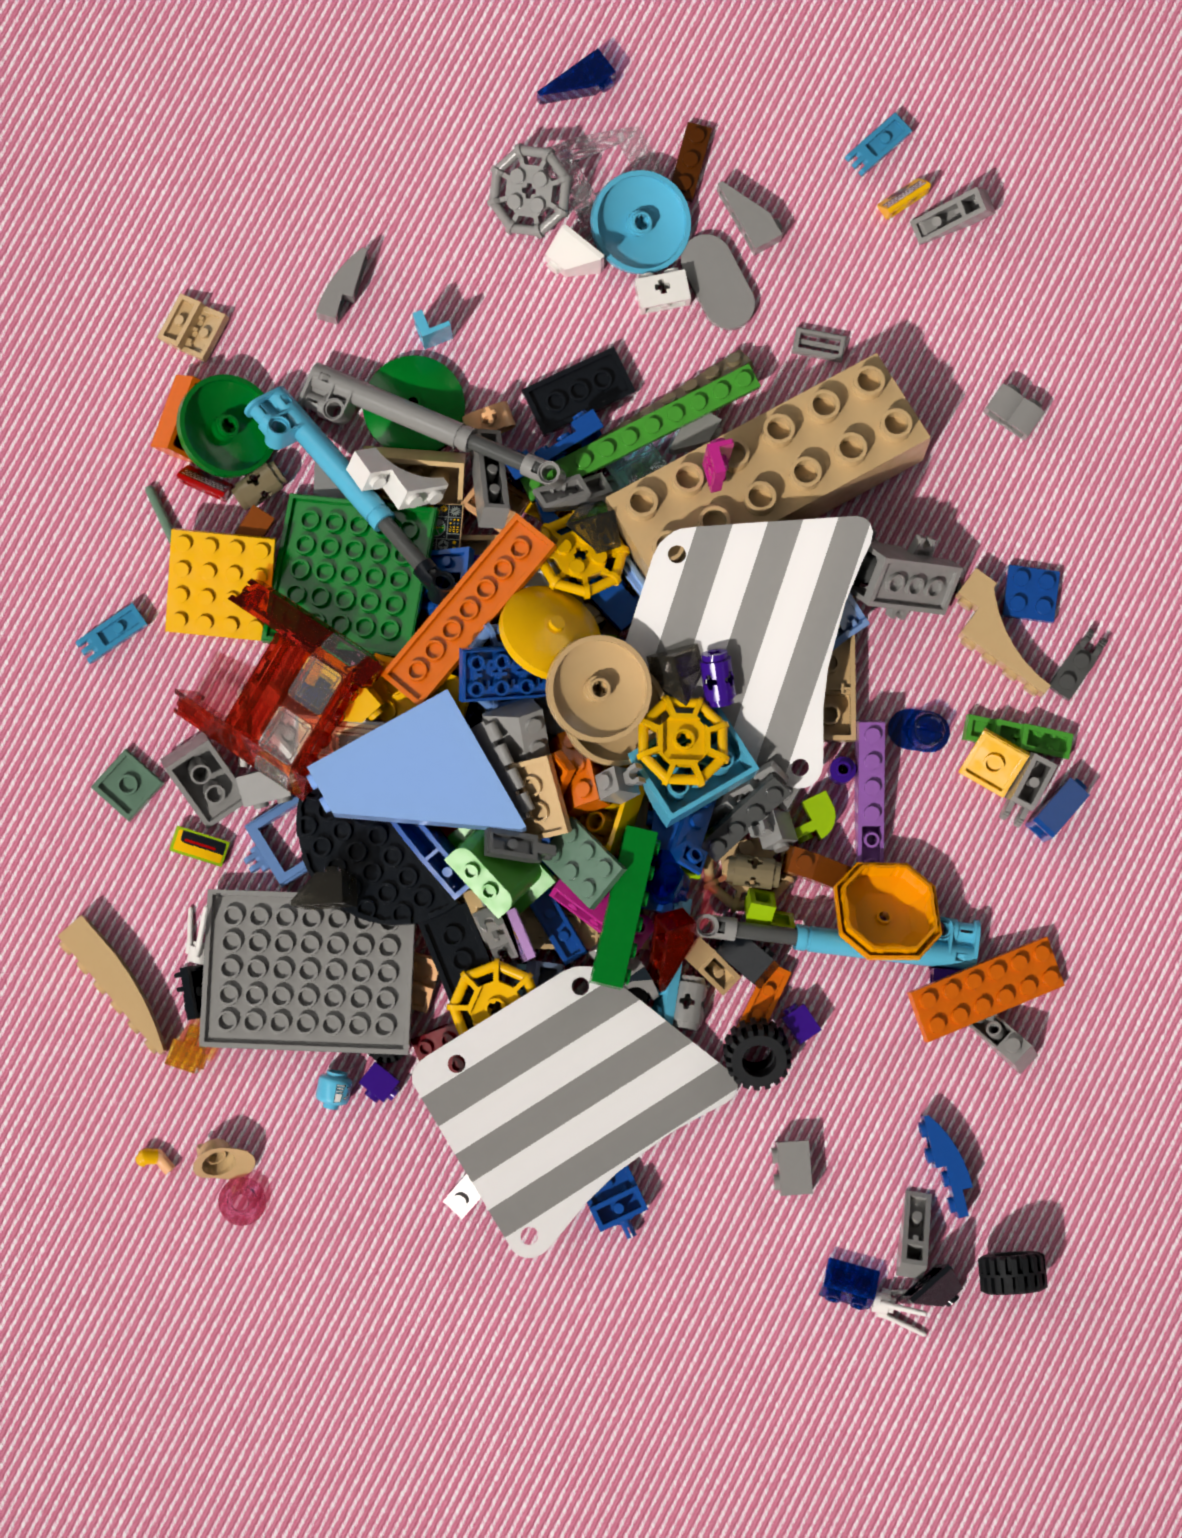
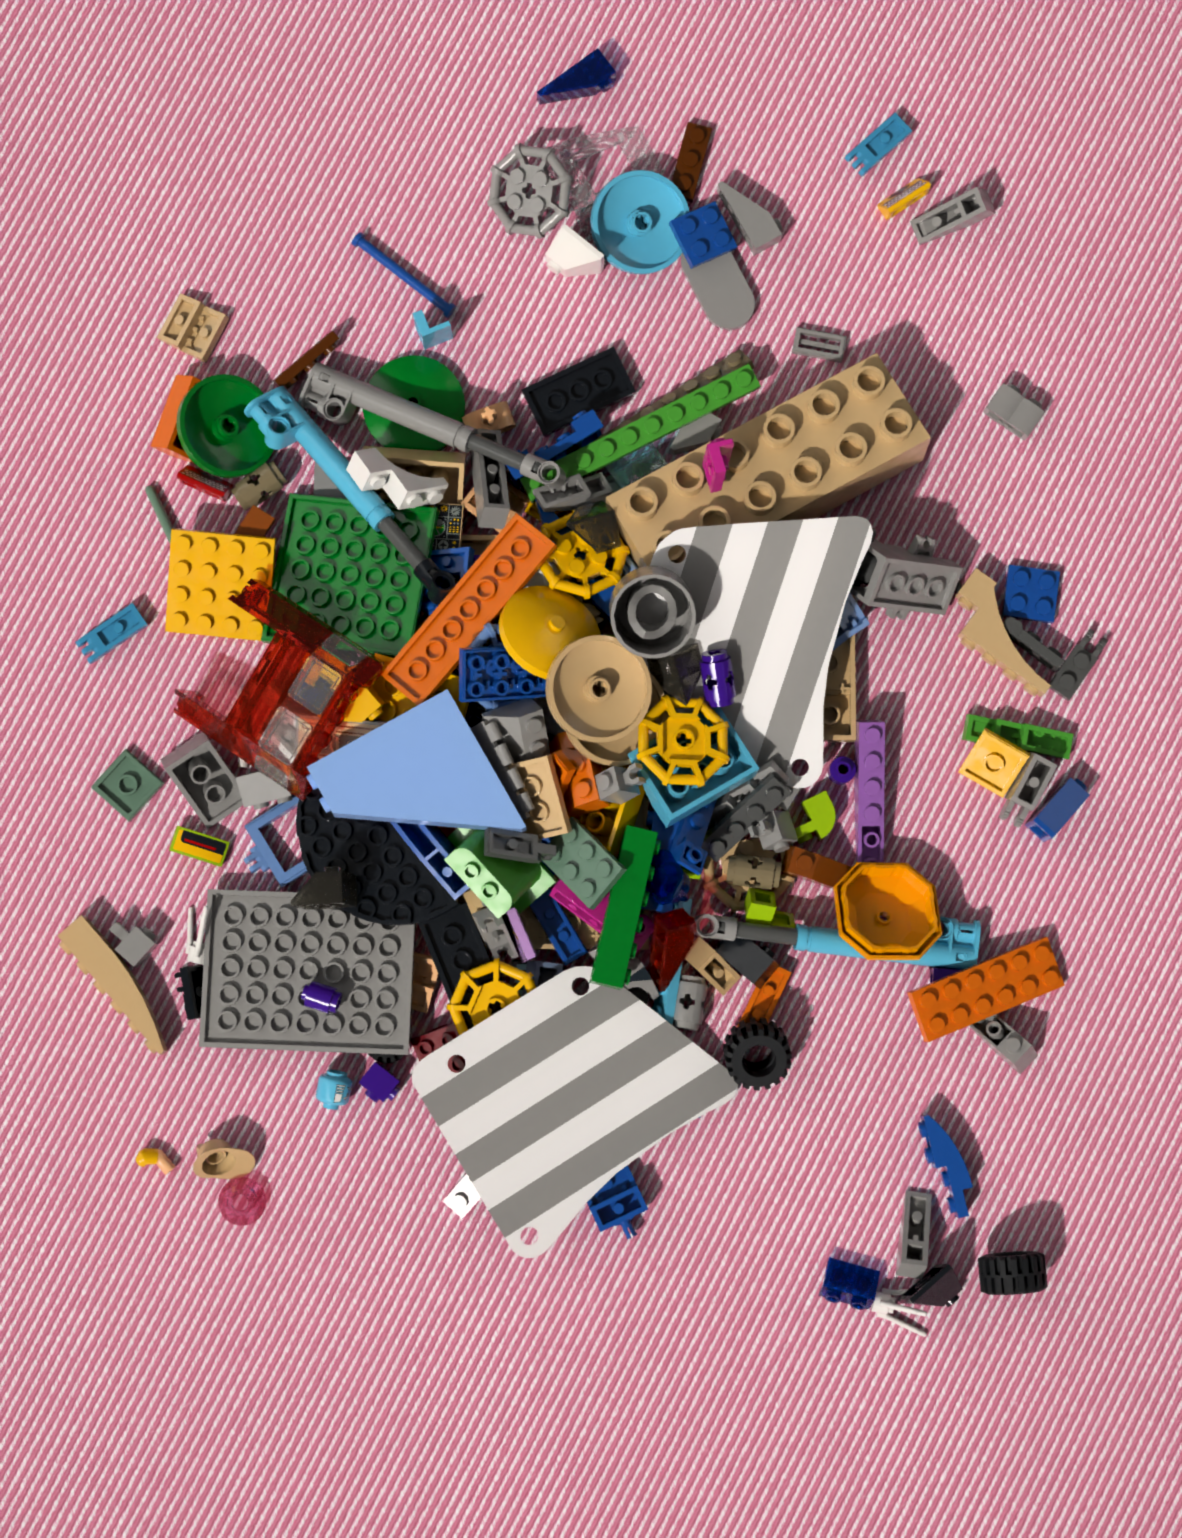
(134, 945): none -> light grey brick
(186, 1053): clear yellow brick -> none
(307, 360): none -> reddish brown plate
(321, 997): none -> dark purple brick
(342, 287): light grey slope -> none
(403, 274): none -> blue bar
(651, 299): white brick -> none
(652, 639): none -> light grey piece
(703, 235): none -> blue plate
(793, 1167): light grey brick -> none
(800, 1023): dark purple brick -> none
(918, 730): clear blue piece -> none
(1031, 644): none -> dark grey hinge

